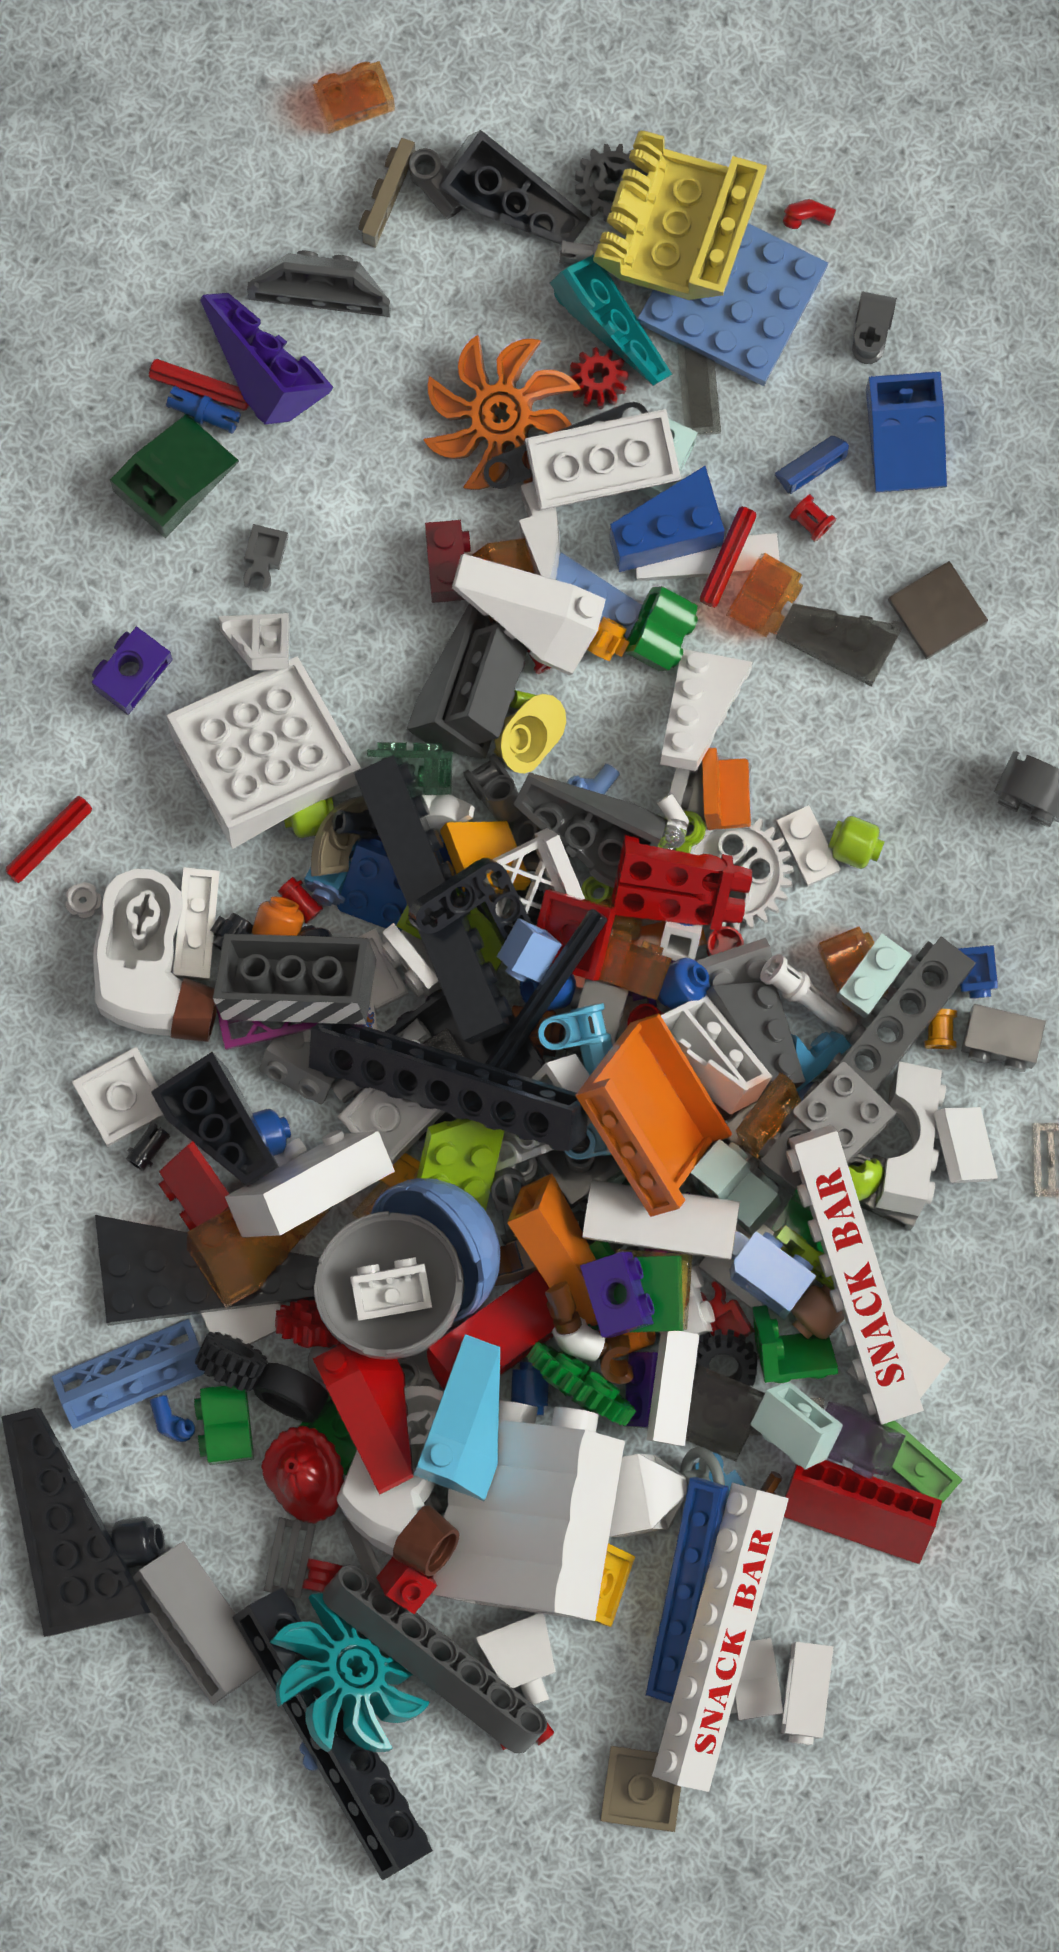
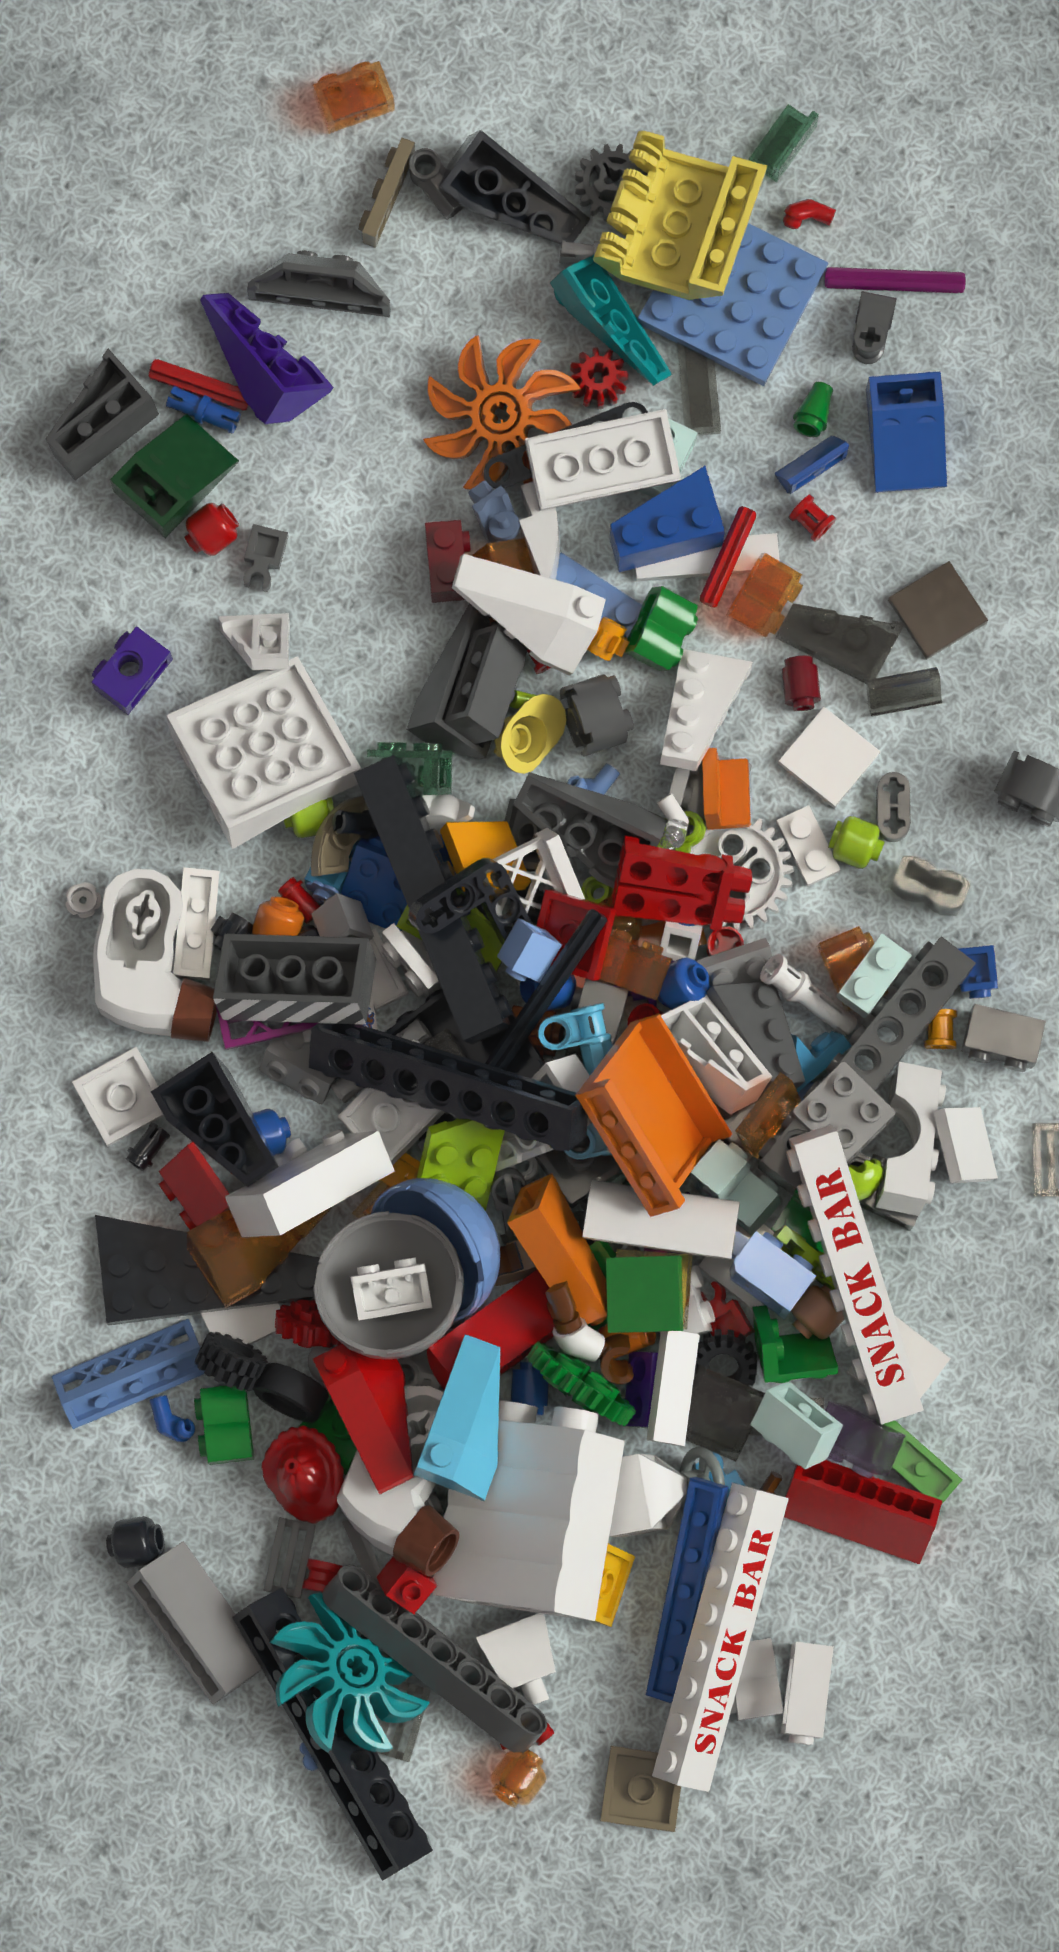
(49, 839): red axle -> none
(69, 1551): black wing -> none
(101, 417): none -> dark grey wedge
(211, 529): none -> red head
(342, 918): none -> light grey brick
(406, 1756): none -> clear smoke tile
(494, 512): none -> sand blue hips
(495, 789): dark grey piece -> none
(518, 1778): none -> clear orange head
(596, 714): none -> dark grey brick
(601, 1280): dark purple brick -> none
(784, 141): none -> clear green panel
(801, 683): none -> dark red brick
(813, 412): none -> green cone
(829, 757): none -> white tile
(895, 280): none -> magenta axle
(902, 806): none -> beam
(904, 691): none -> clear smoke tile
(921, 882): none -> clear smoke brick

